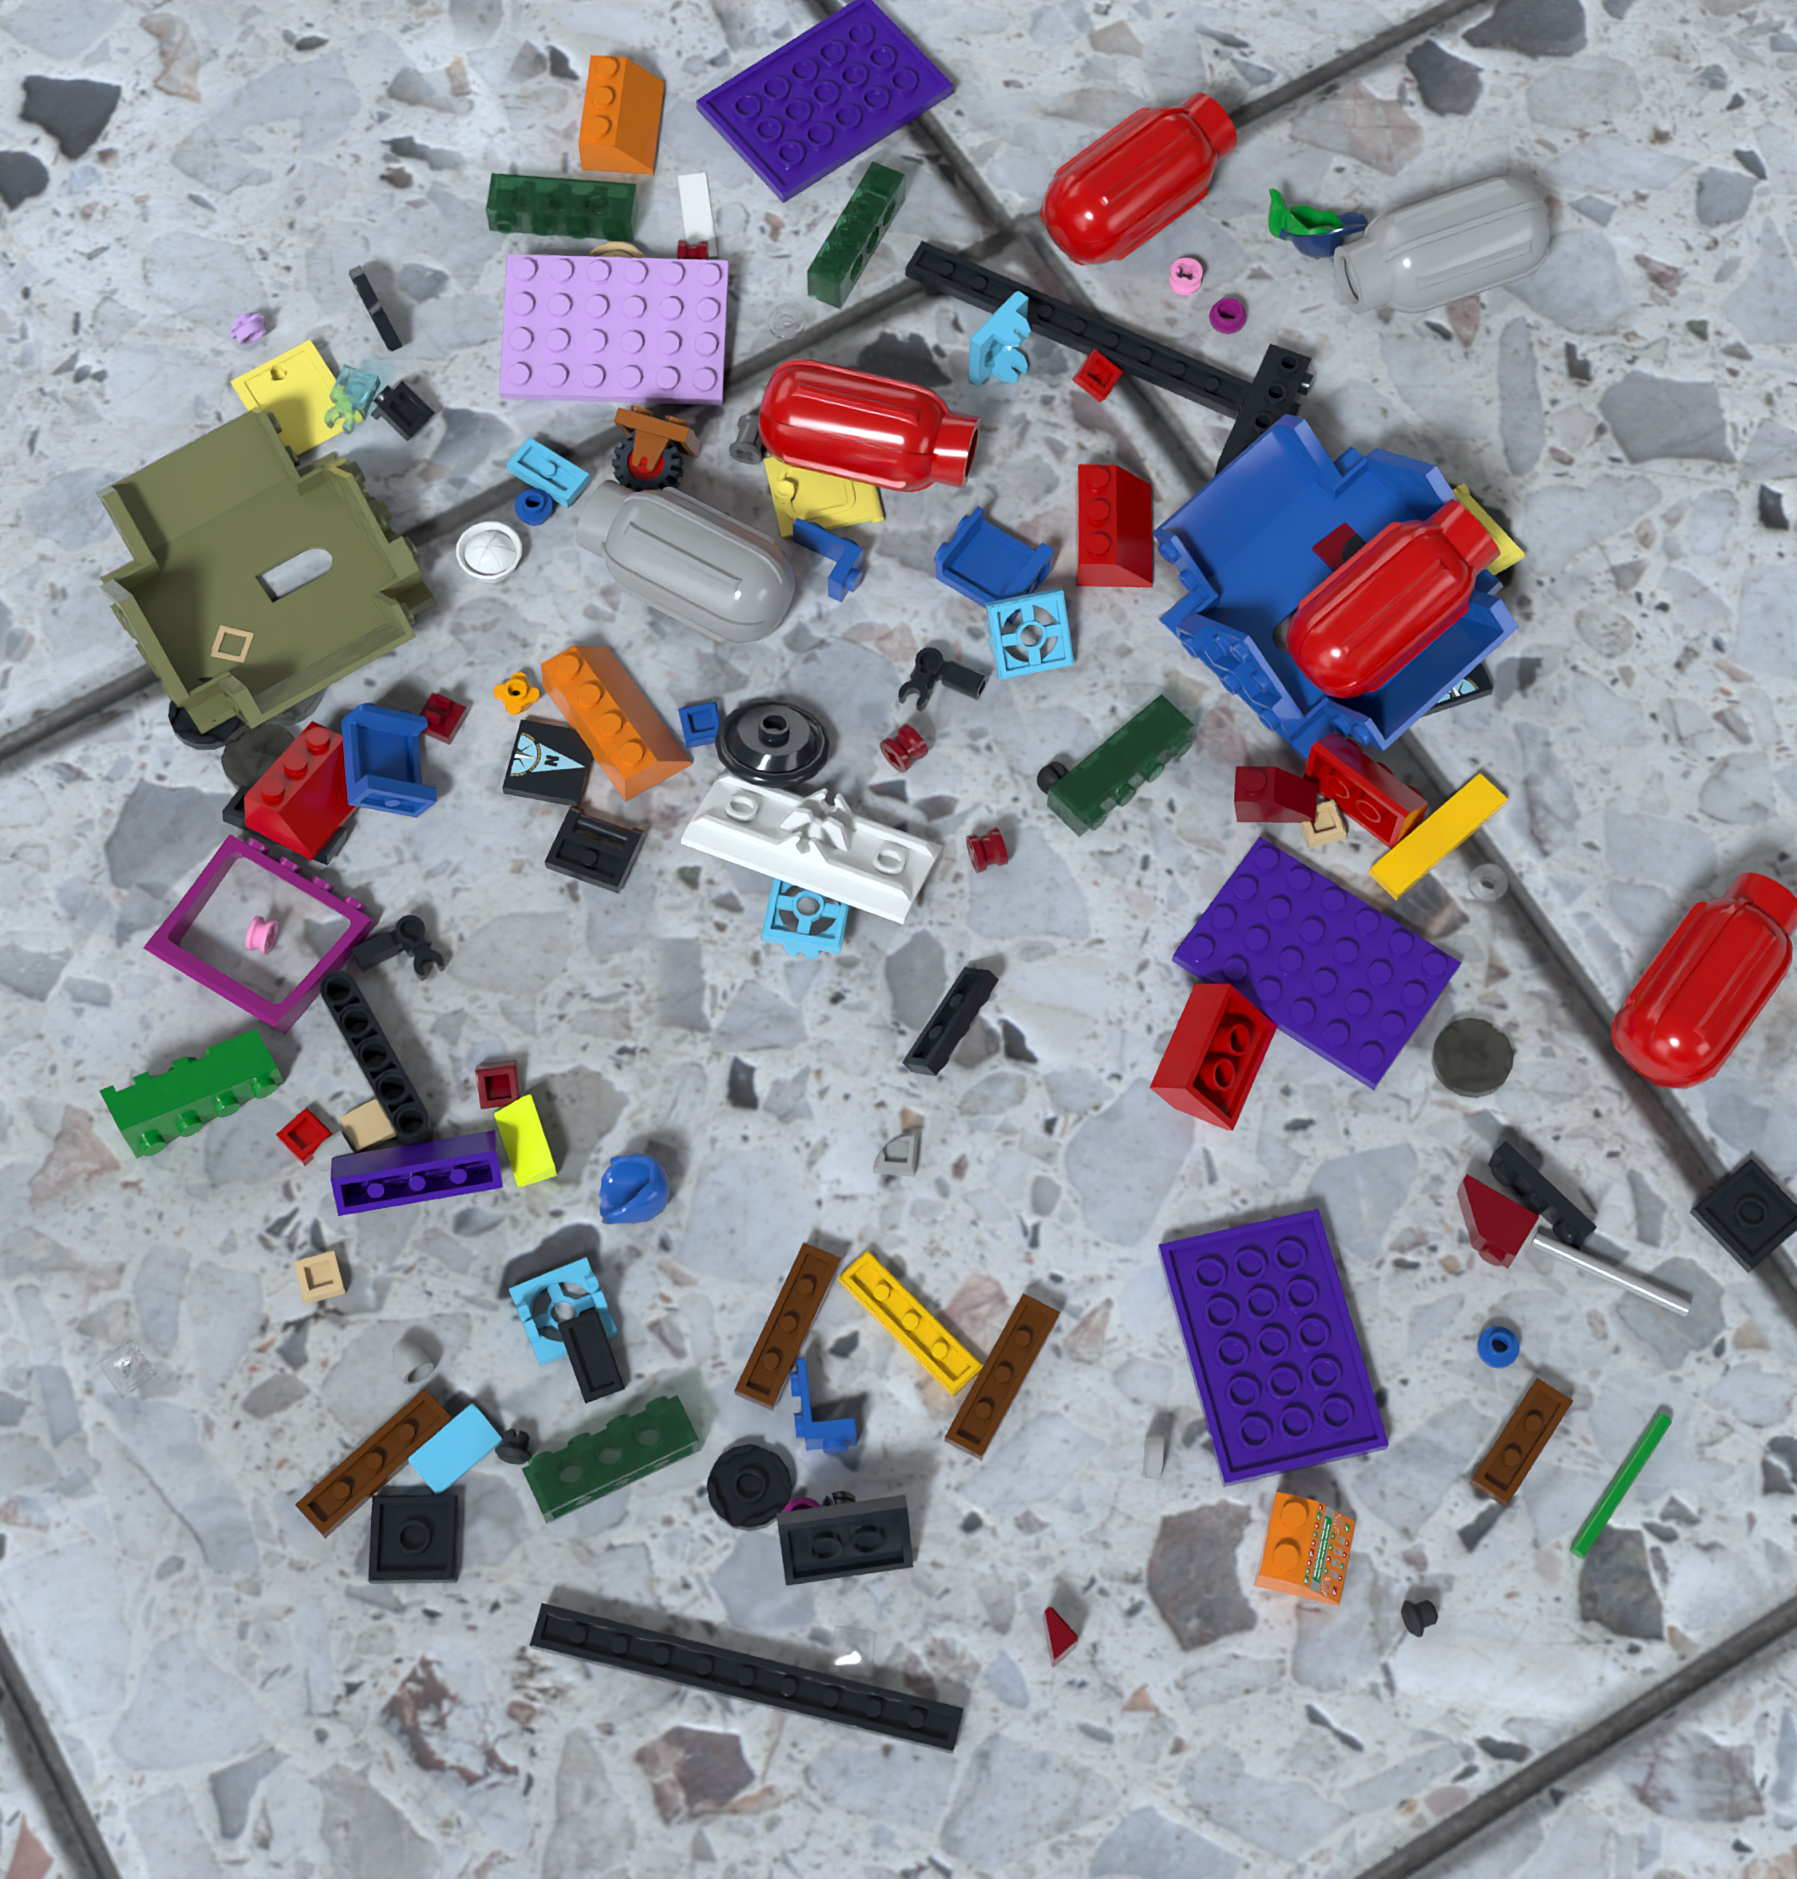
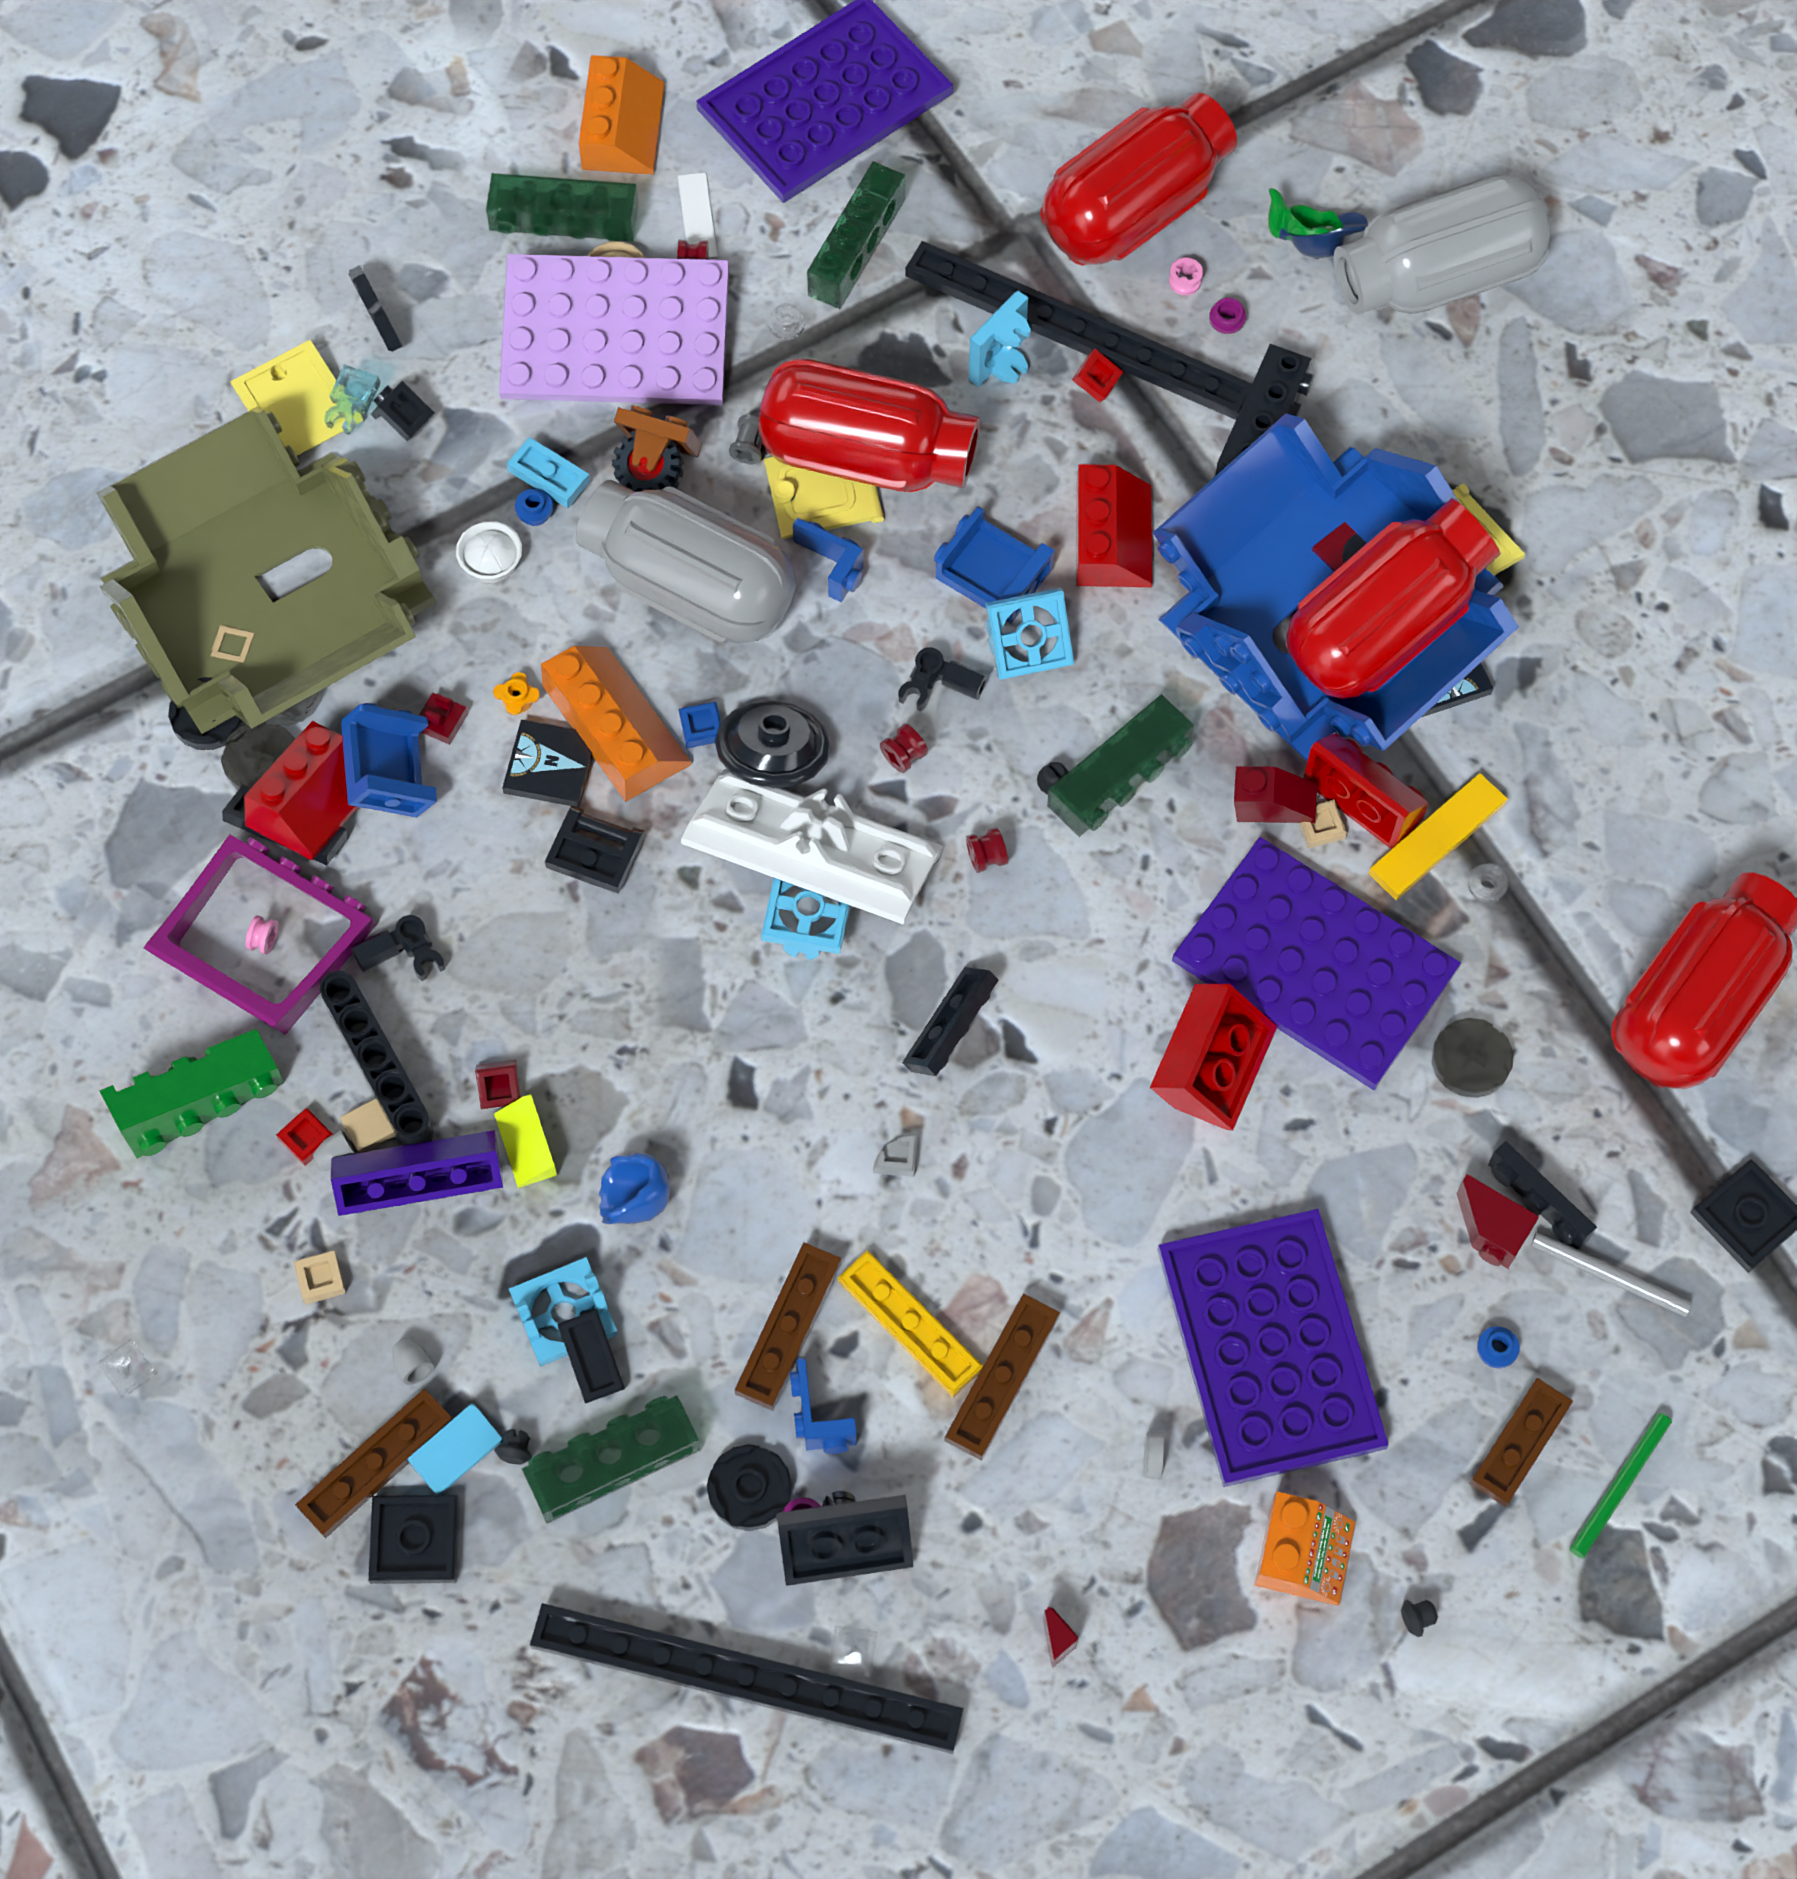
(248, 328): lavender plate -> none

